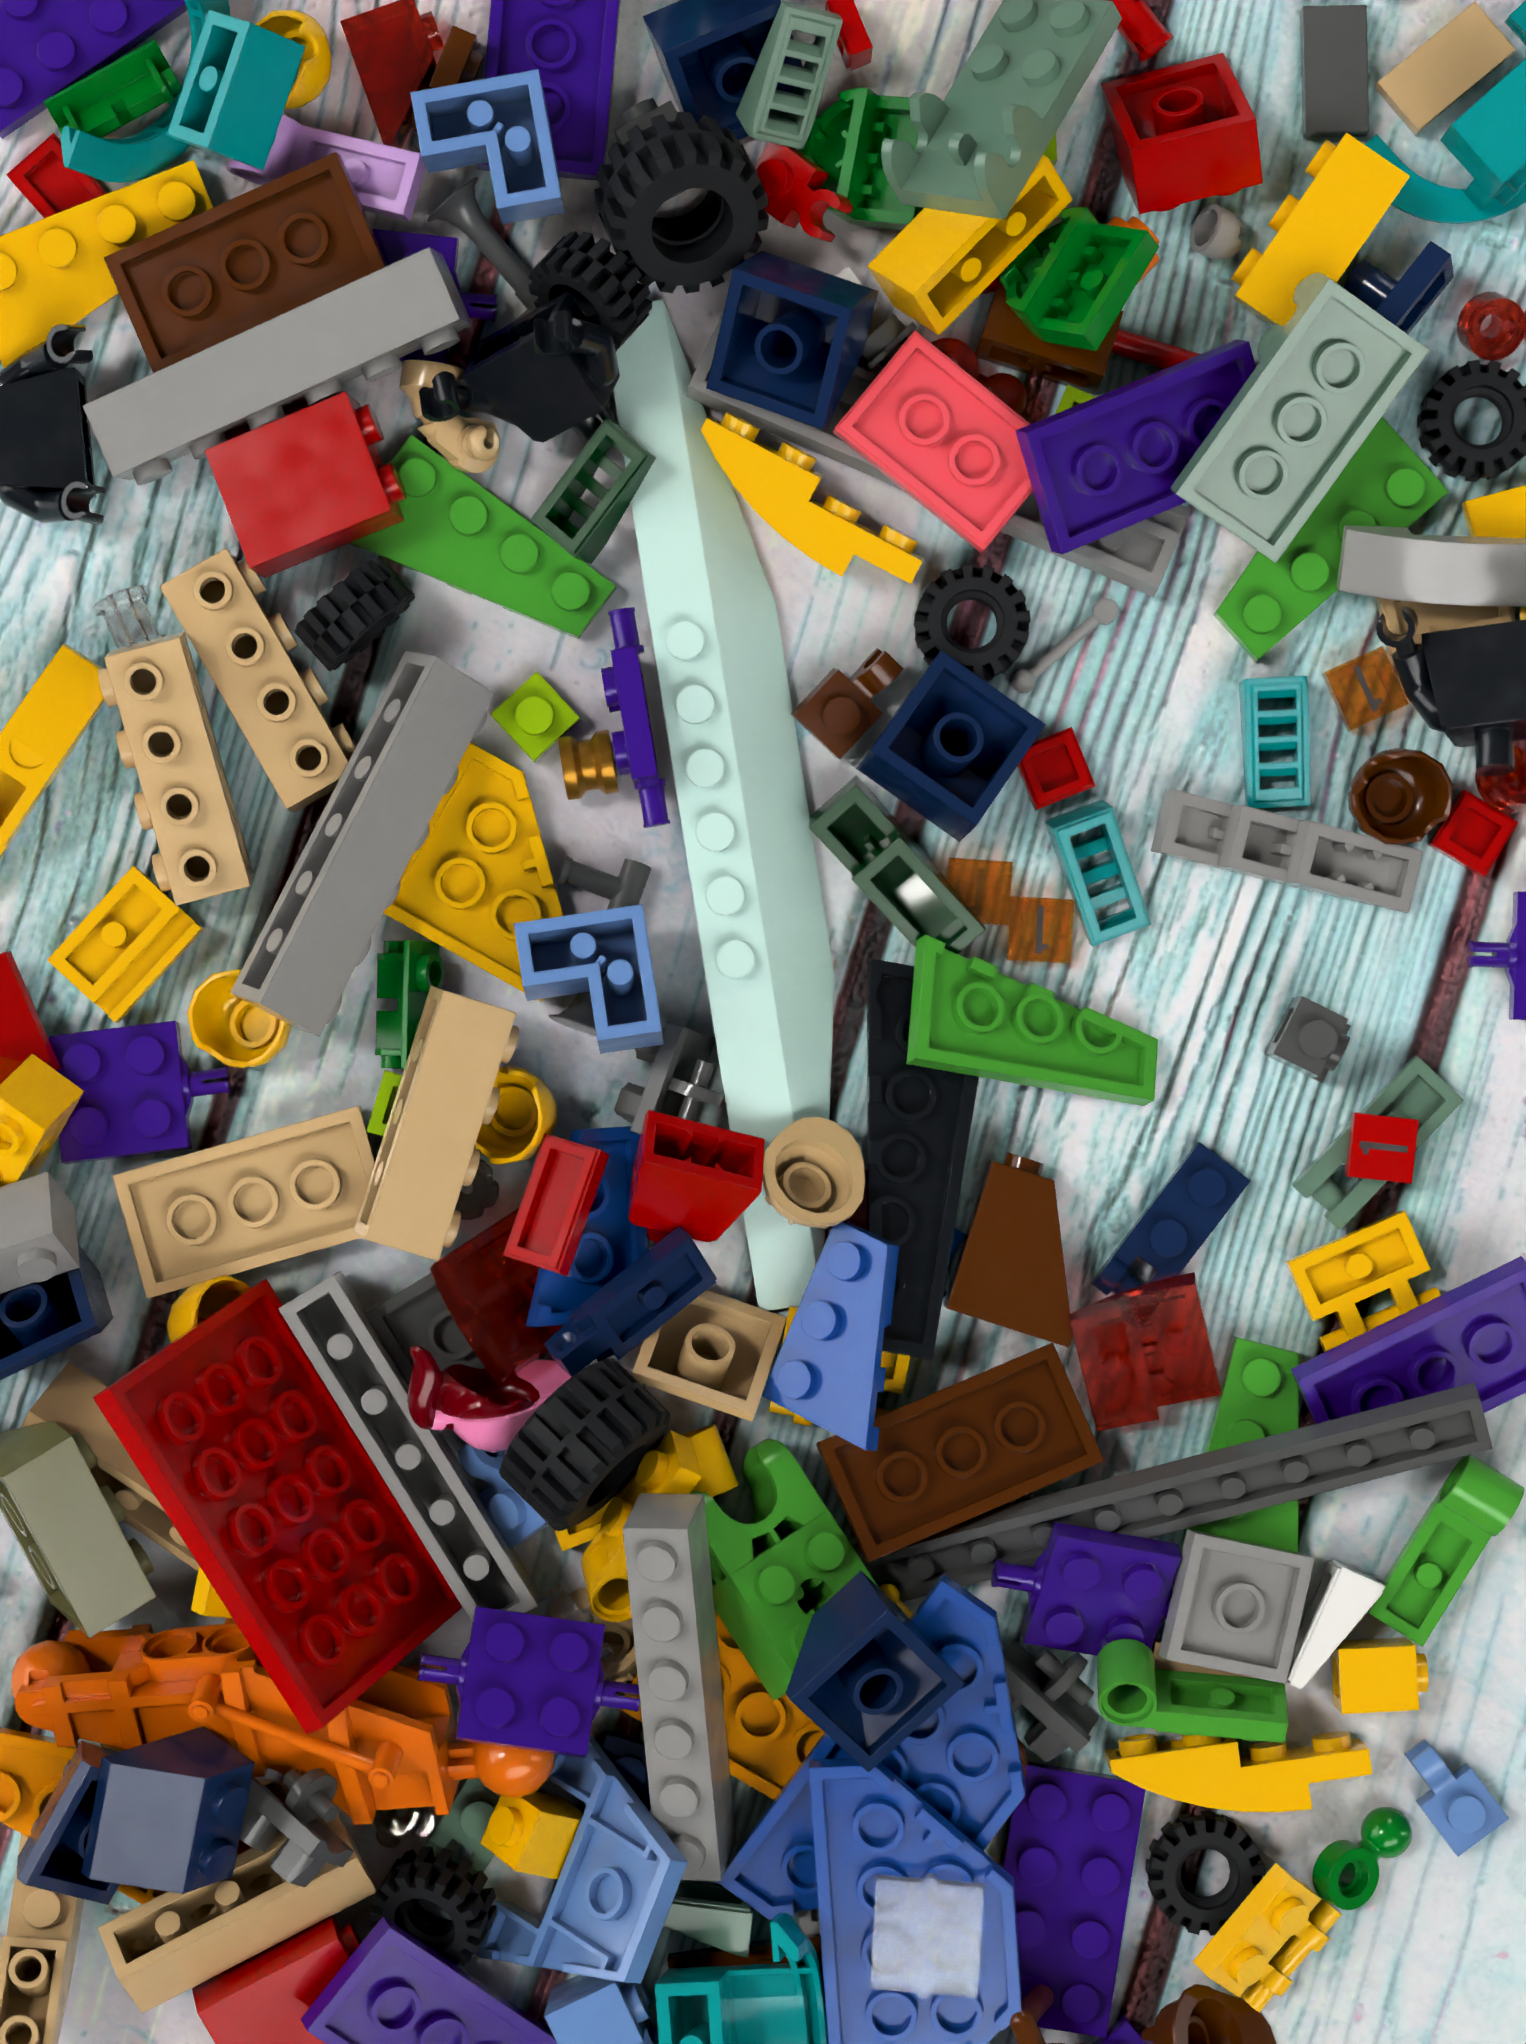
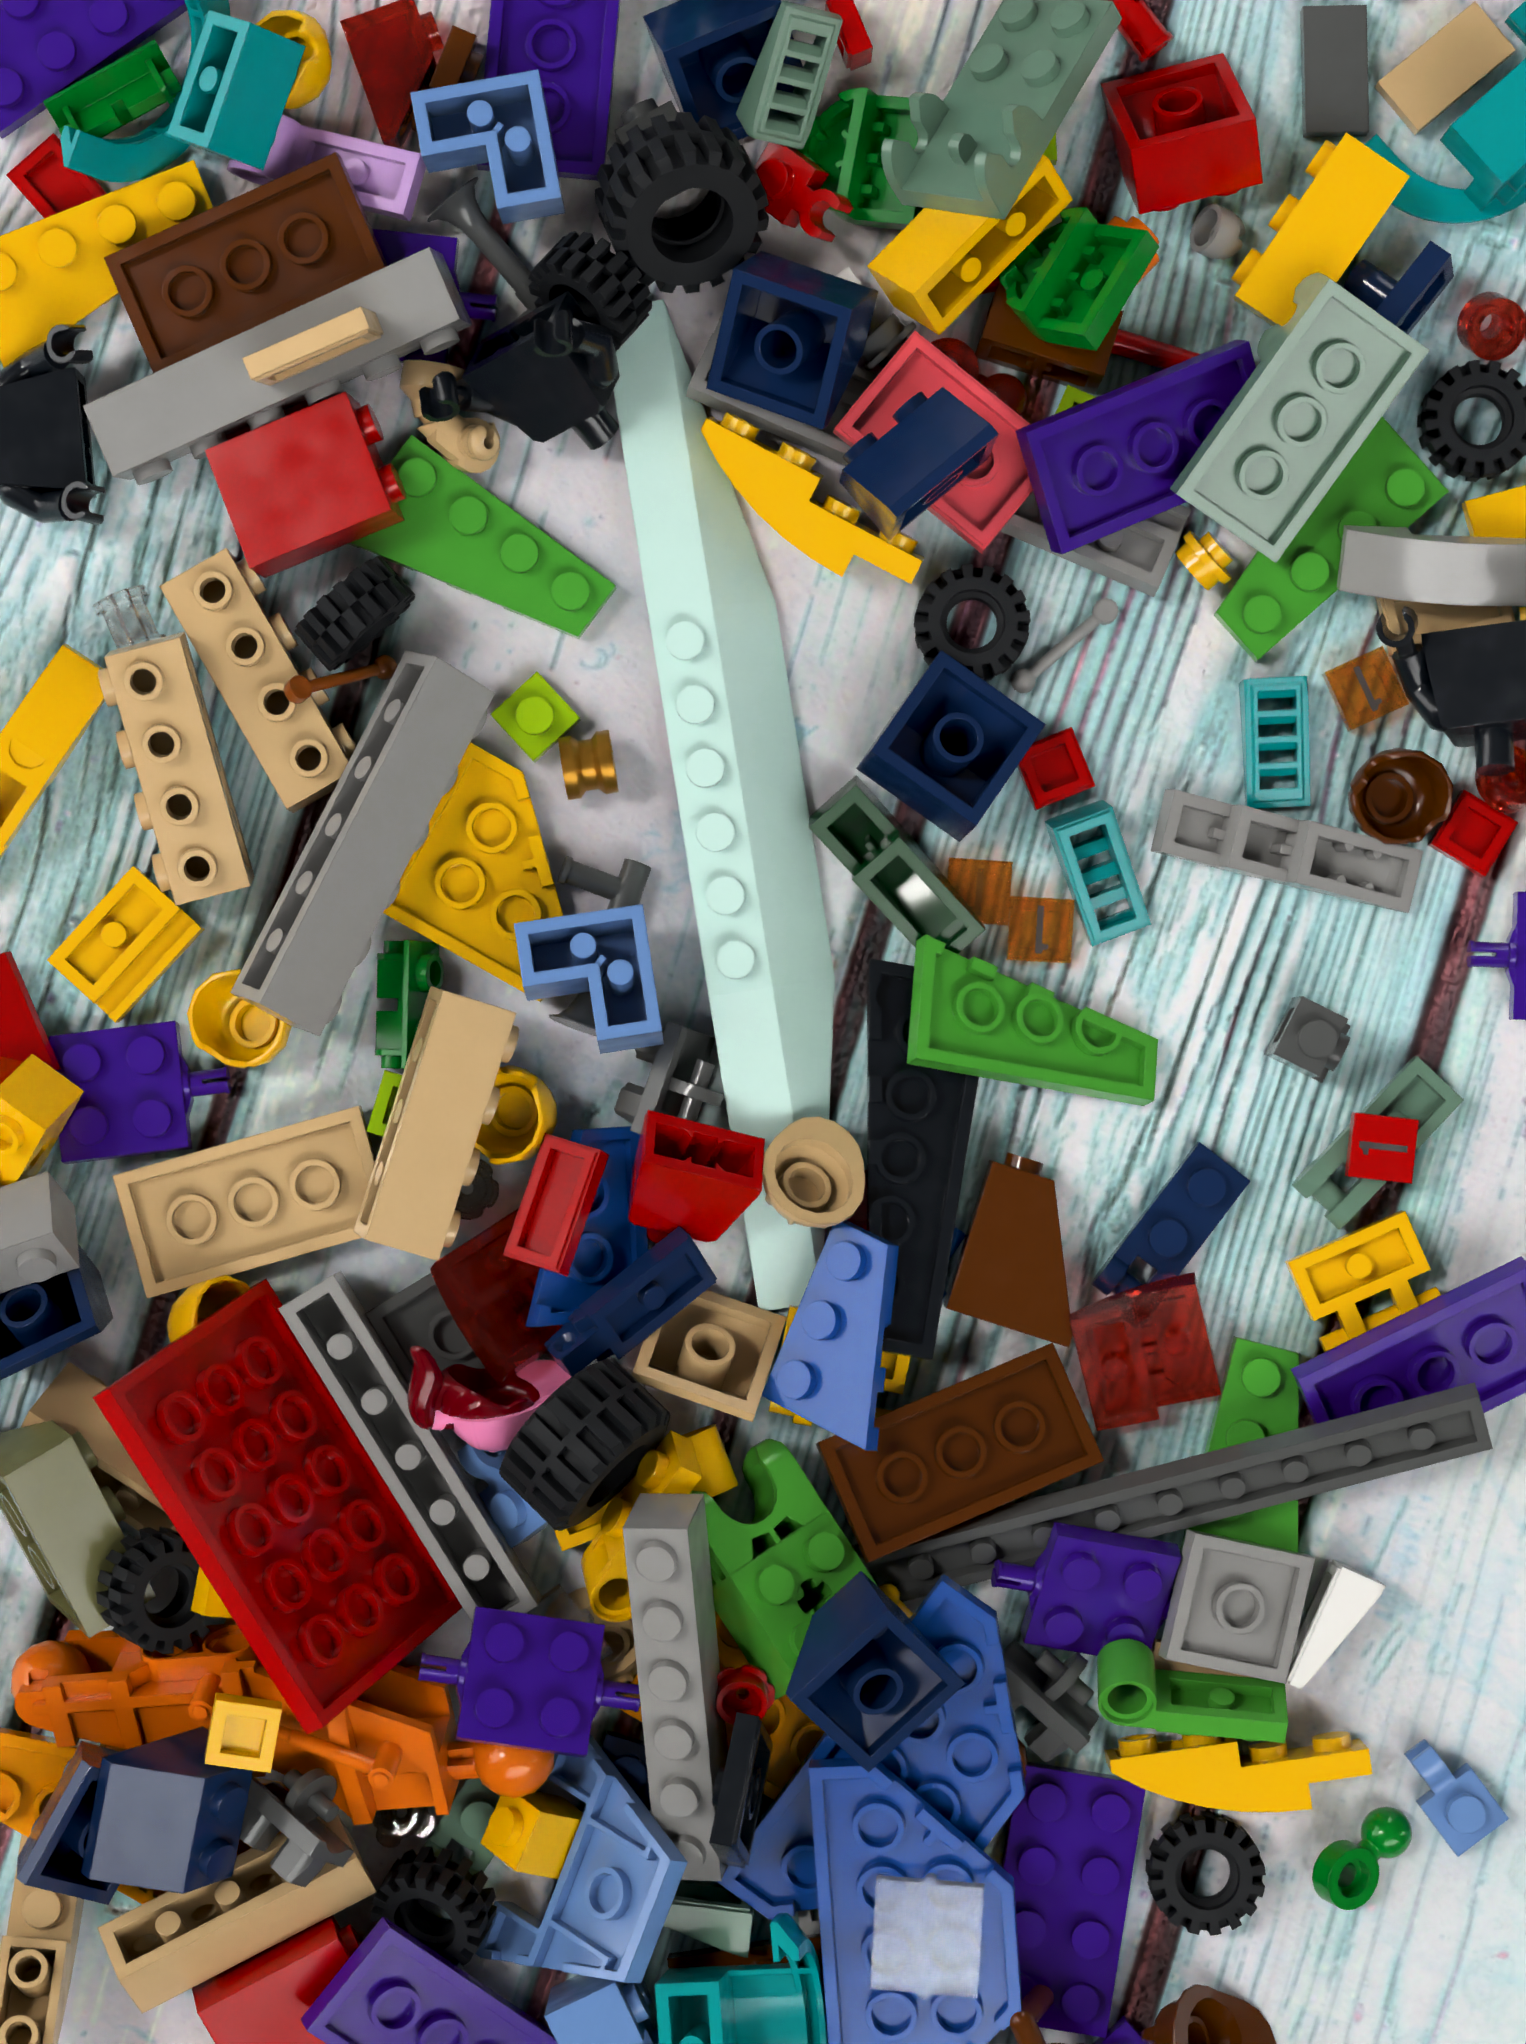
(128, 1586): none -> black tyre
(243, 1732): none -> yellow plate
(300, 688): none -> dark orange hinge
(313, 346): none -> tan tile
(566, 495): dark green slope -> none
(626, 693): dark purple plate -> none
(740, 1790): none -> black plate
(756, 1702): none -> red plate
(841, 707): reddish brown plate -> none
(916, 460): none -> dark blue slope
(1205, 559): none -> yellow plate
(1268, 1938): yellow plate -> none
(1378, 1675): yellow brick -> none
(1445, 1546): bright green plate -> none

